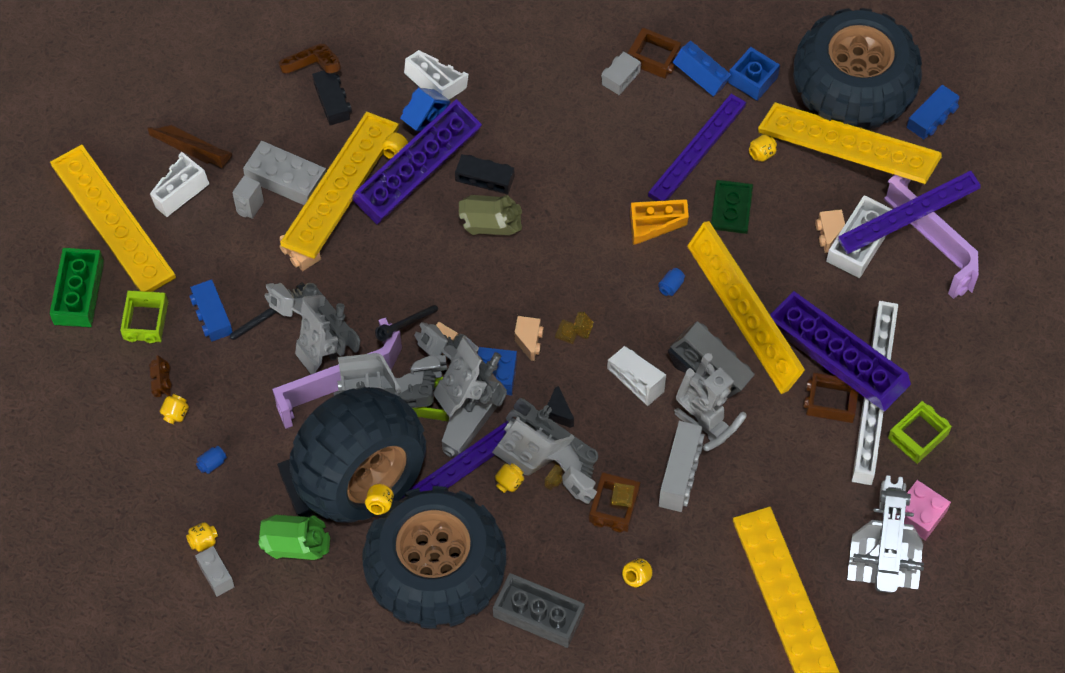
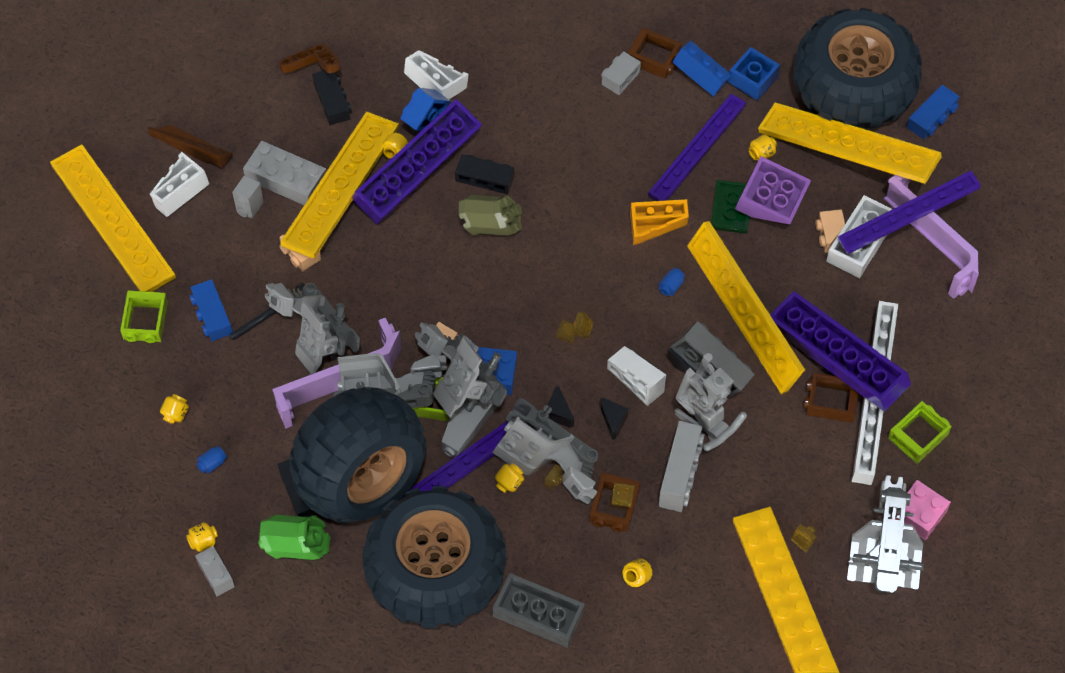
(76, 287): green brick -> none
(160, 370): reddish brown hinge -> none
(379, 499): yellow head -> none
(385, 331): black piece -> none
(527, 335): light nougat slope -> none
(614, 416): none -> black slope
(772, 192): none -> medium lavender slope
(804, 537): none -> clear yellow tile

